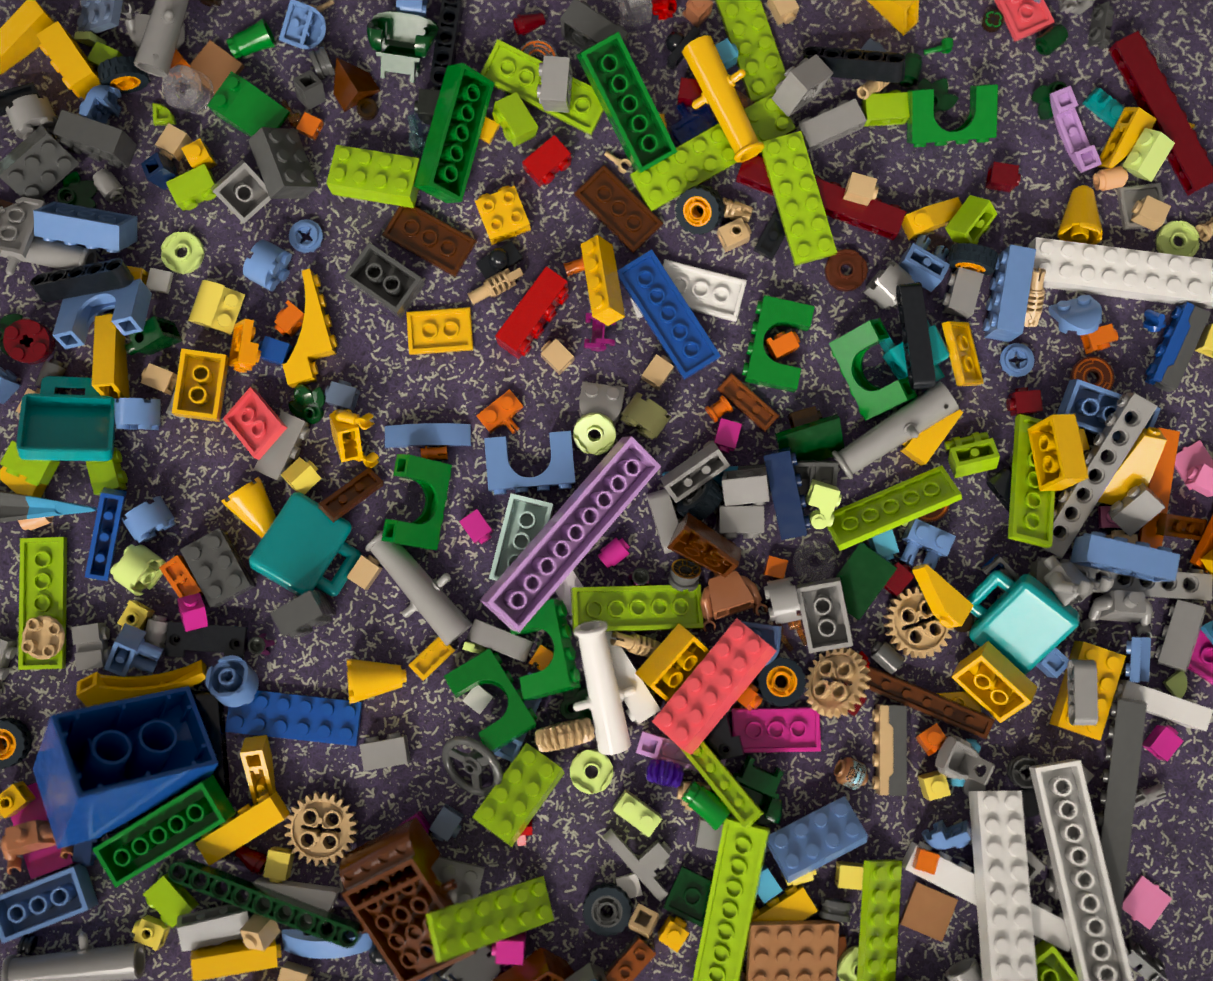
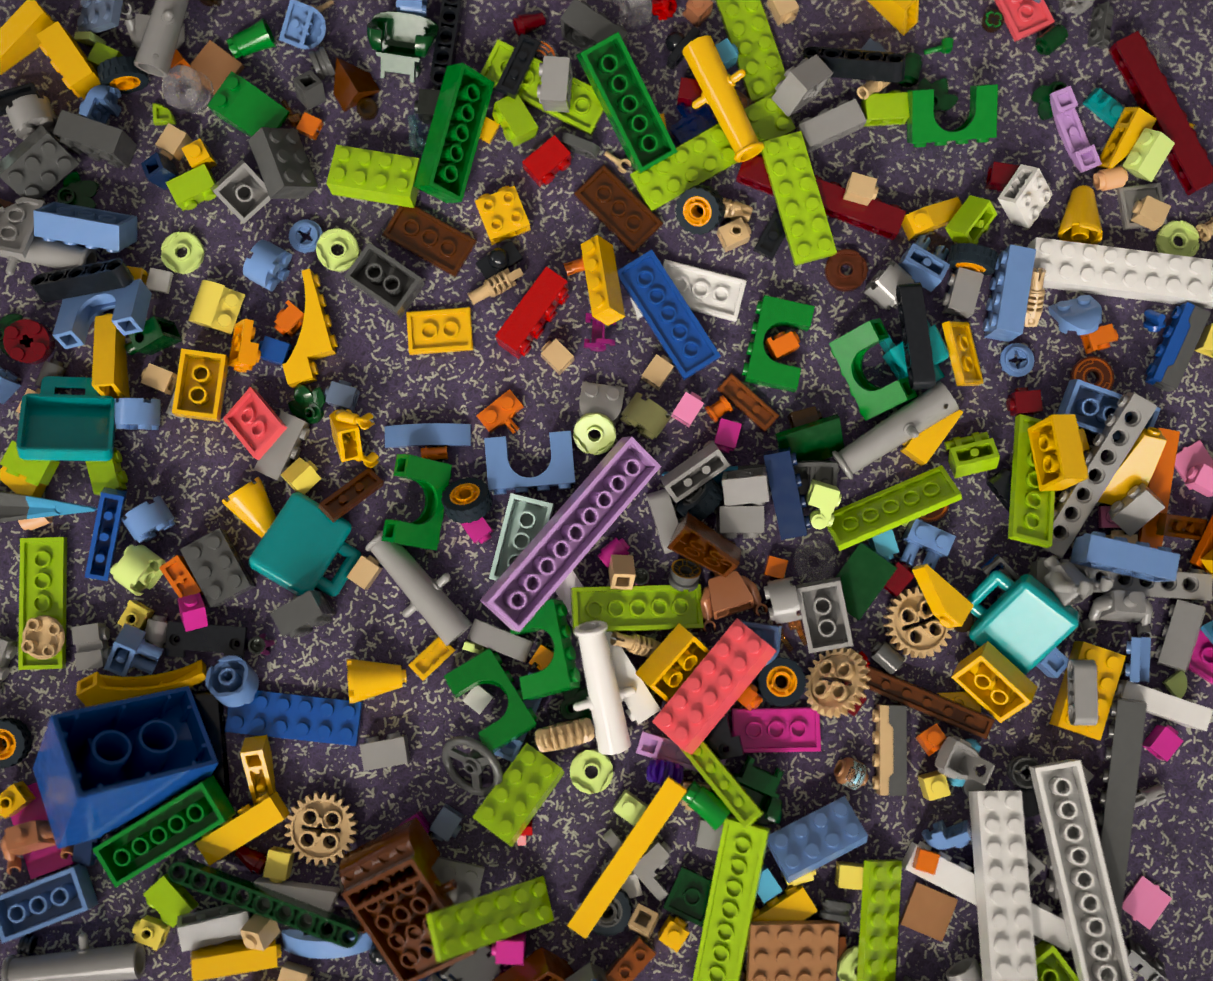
(108, 185): light grey brick -> none
(331, 238): none -> yellowish green tile
(466, 500): none -> black wheel
(518, 66): none -> black tile
(580, 146): none -> dark grey beam
(621, 572): none -> tan brick
(627, 857): none -> yellow tile
(688, 408): none -> bright pink brick
(1025, 196): none -> white brick

